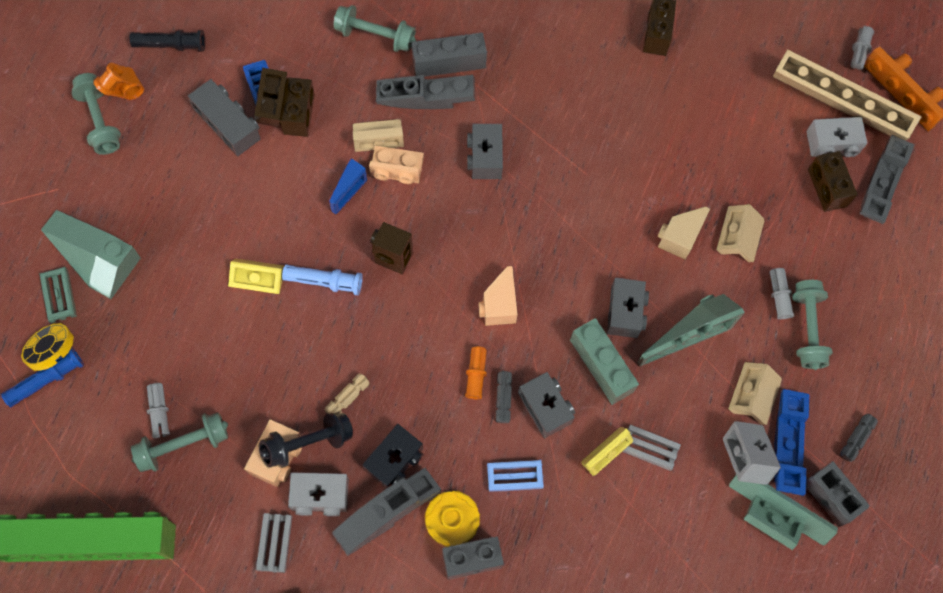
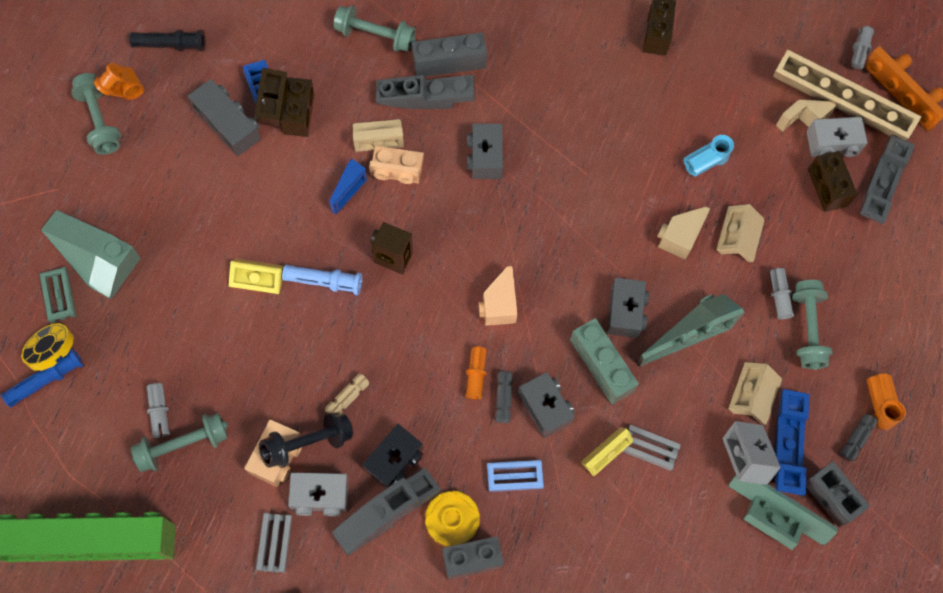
(708, 156): none -> medium azure piece
(806, 111): none -> tan slope
(885, 399): none -> orange piece

